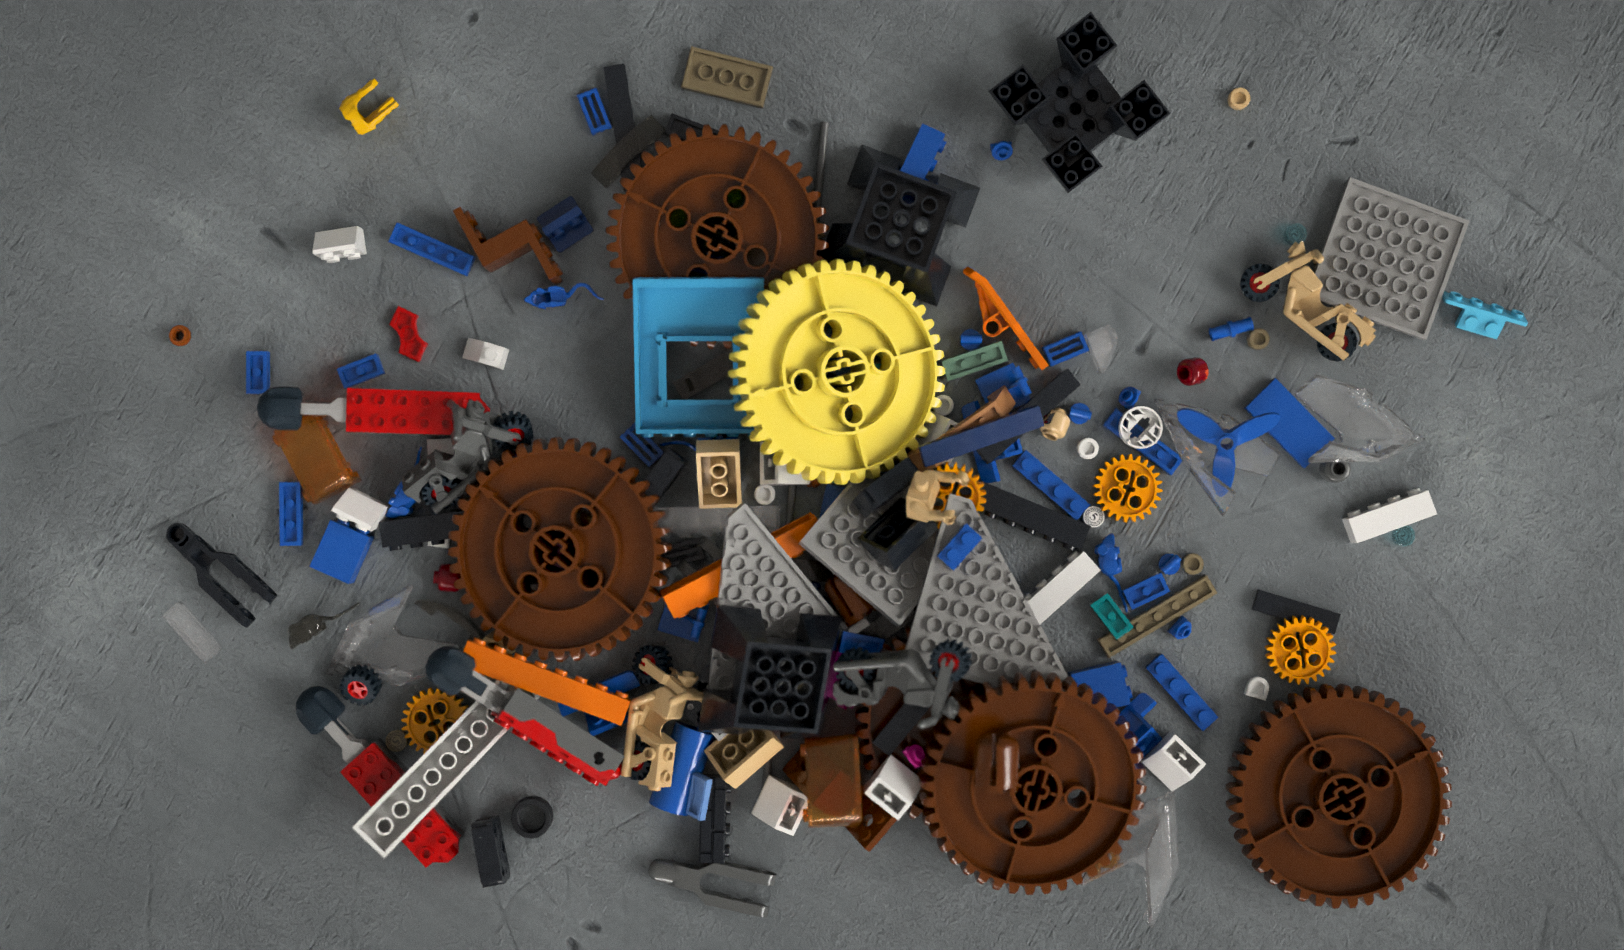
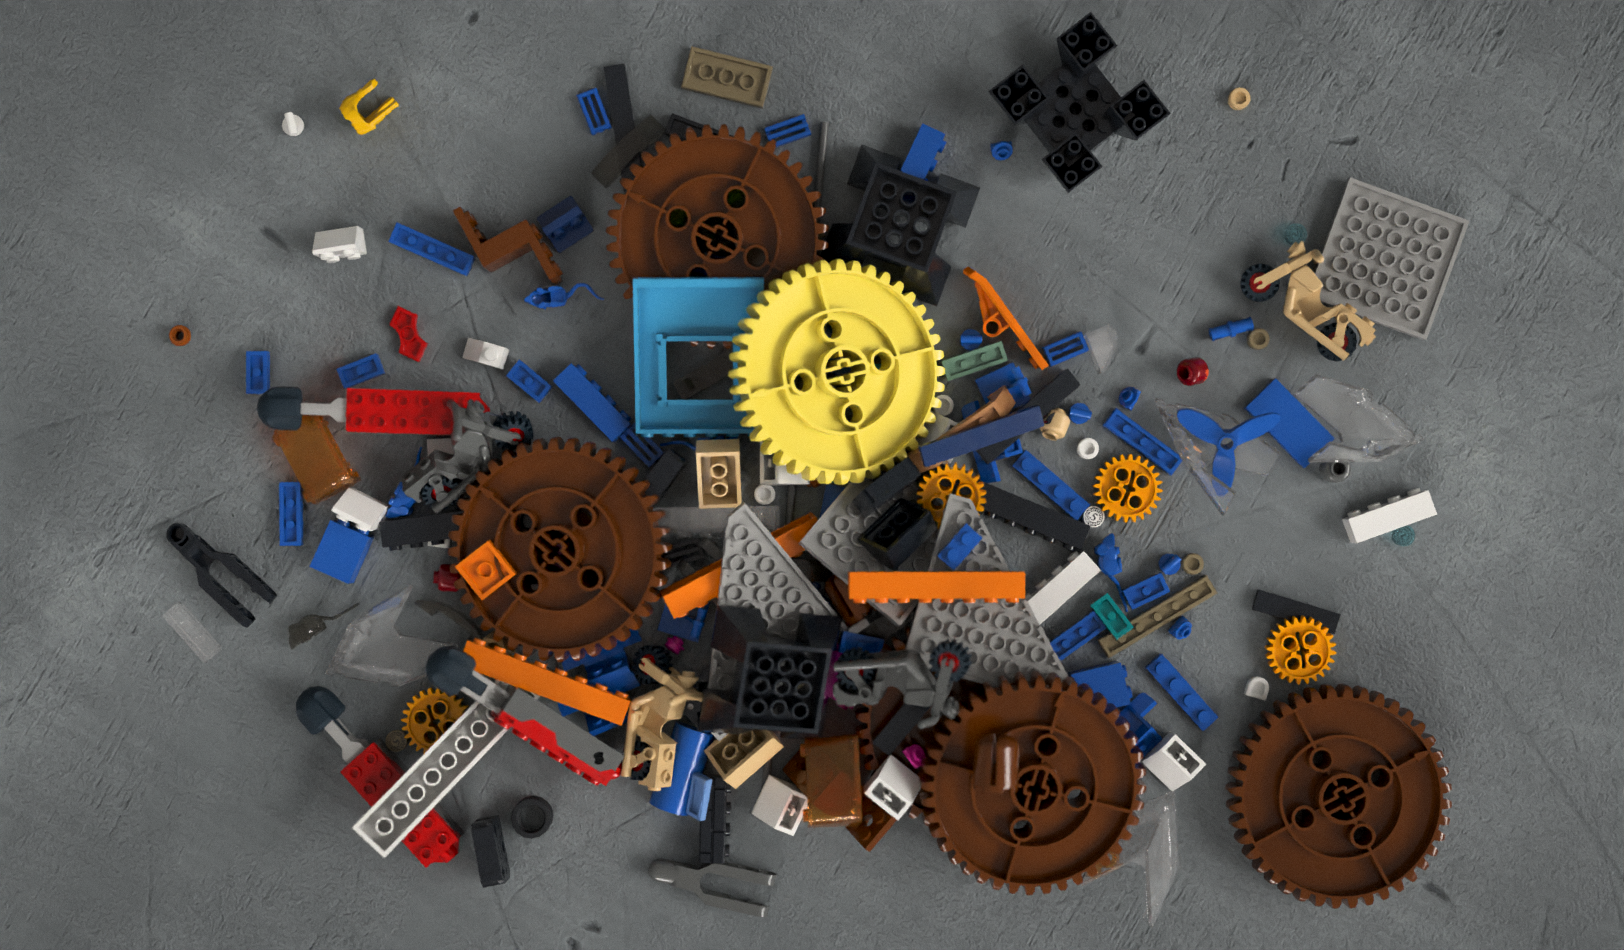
(292, 124): none -> white plate
(360, 685): black wheel -> none
(481, 571): none -> orange tile
(529, 381): none -> blue plate
(592, 402): none -> blue brick
(608, 664): none -> blue plate
(674, 644): none -> dark pink plate
(804, 125): none -> blue tile
(924, 492): tan torso -> none
(936, 585): none -> orange brick
(1077, 635): none -> blue plate
(1148, 434): white piece -> none
(1482, 317): medium azure bracket -> none

